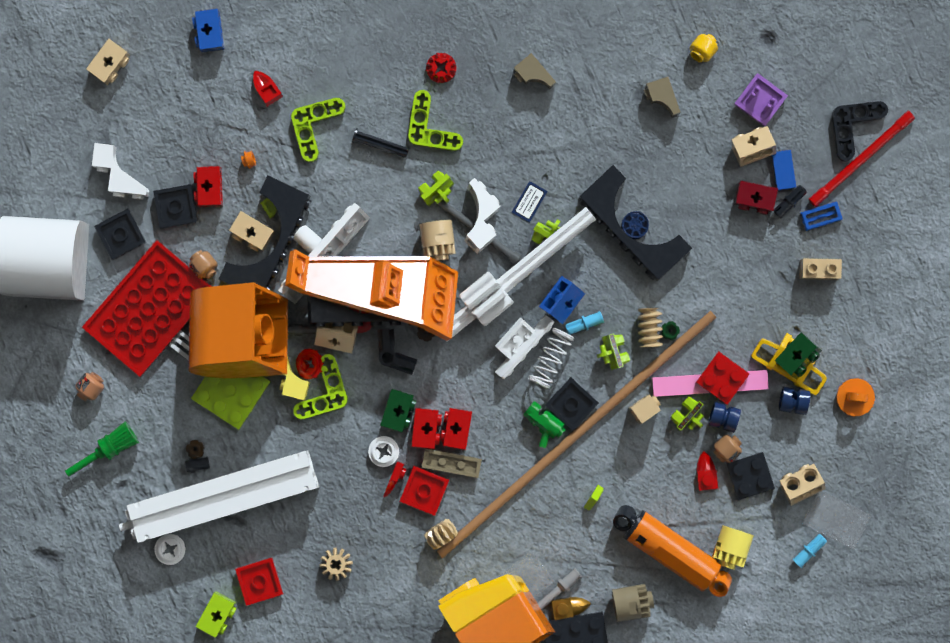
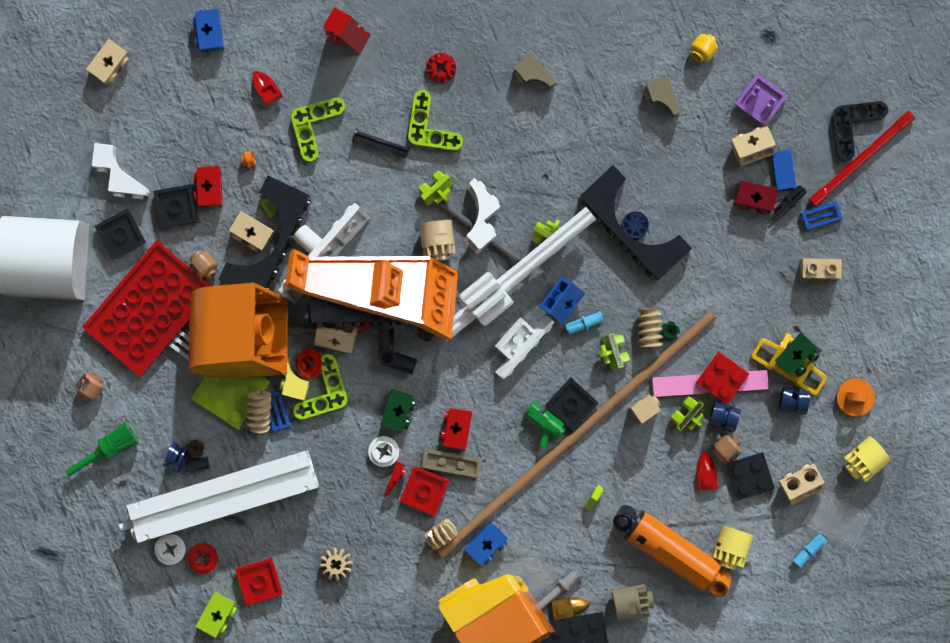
(175, 457): none -> dark blue wheel
(200, 567): none -> red gear
(258, 411): none -> tan piece
(281, 426): none -> blue tile
(343, 30): none -> red wedge
(419, 437): red brick -> none
(475, 549): none -> blue brick
(529, 201): sticker -> none
(559, 333): white piece -> none
(866, 459): none -> light yellow gear

